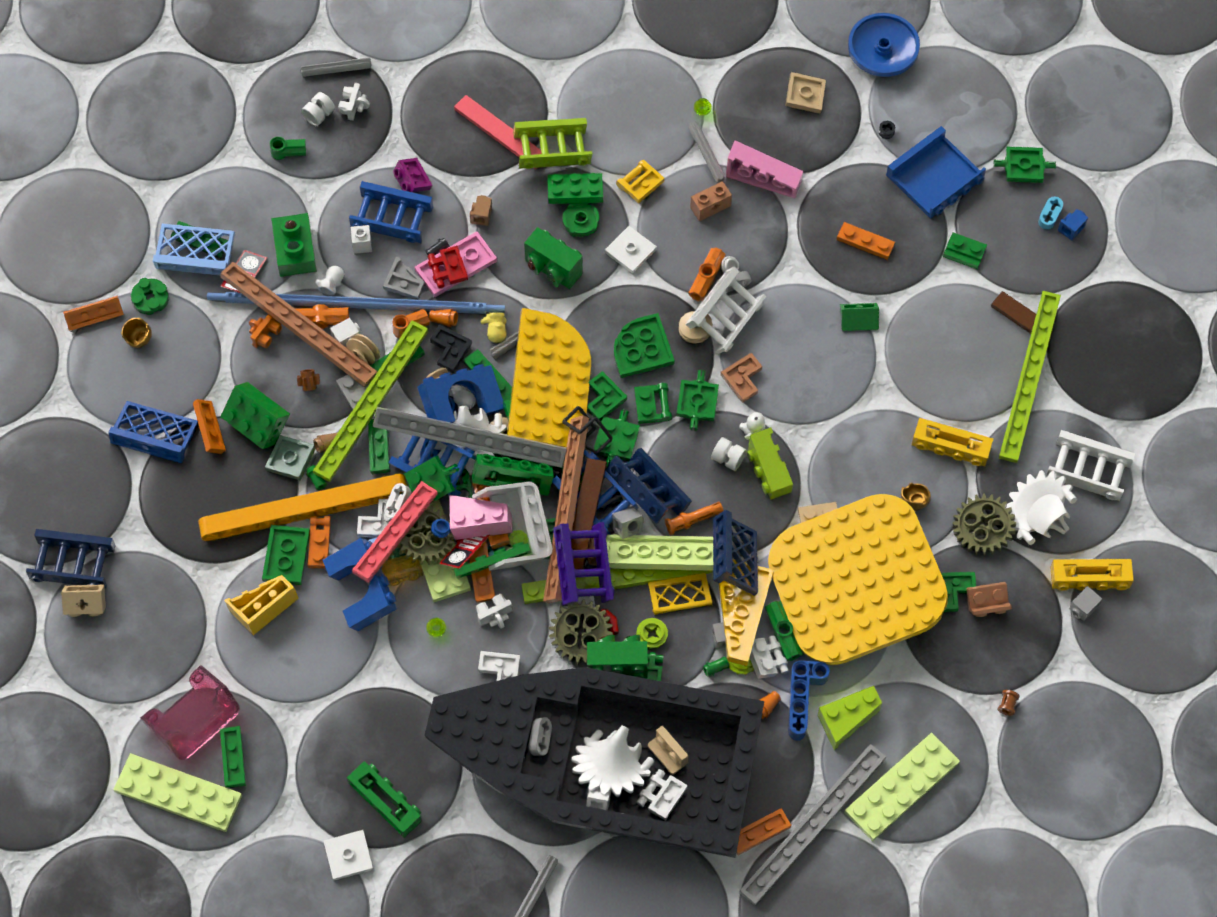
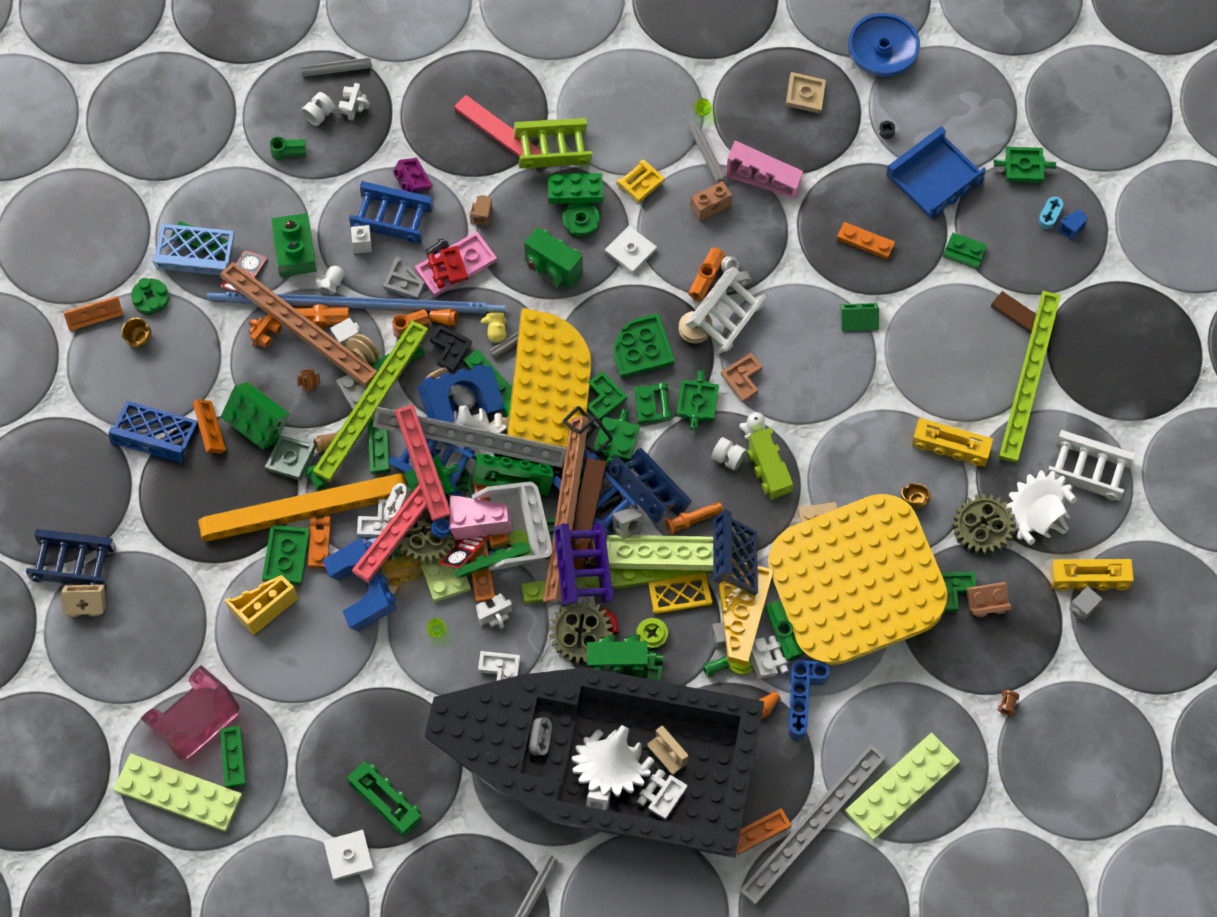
(422, 462): none -> coral tile
(848, 714): lime wedge -> none

